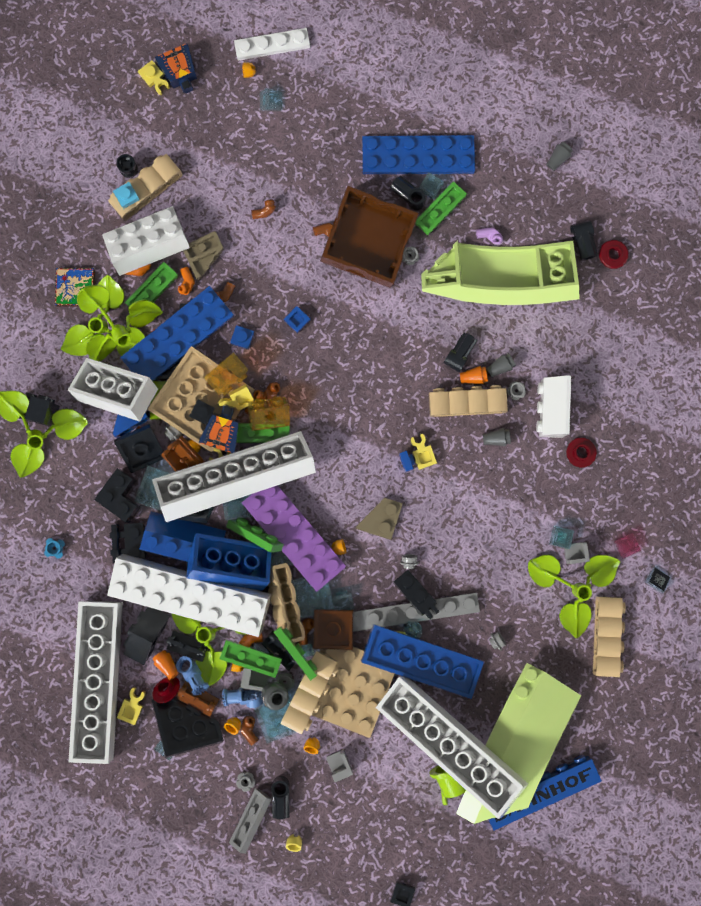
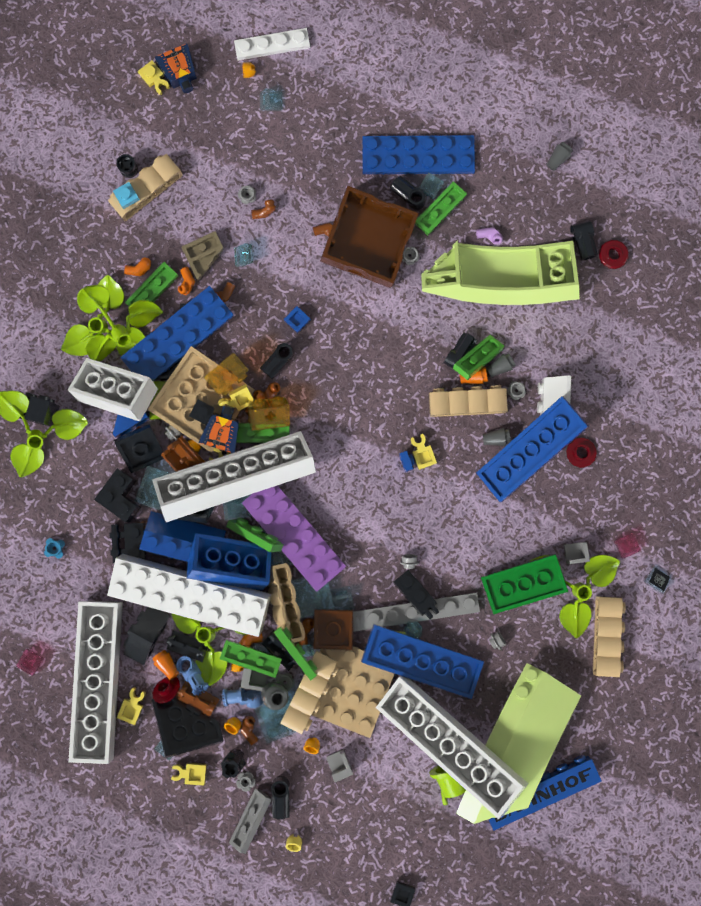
(30, 662): none -> clear pink plate
(69, 283): tile -> none
(145, 241): white brick -> none
(193, 773): none -> light yellow plate
(233, 764): none -> black piece
(242, 194): none -> light grey plate
(242, 337): blue plate -> none
(243, 255): none -> clear light blue plate
(276, 362): none -> black piece
(339, 547): light orange hinge -> none
(382, 519): dark tan wing -> none
(478, 357): none -> bright green plate
(524, 584): none -> green plate
(532, 449): none -> blue plate
(561, 537): clear light blue slope -> none

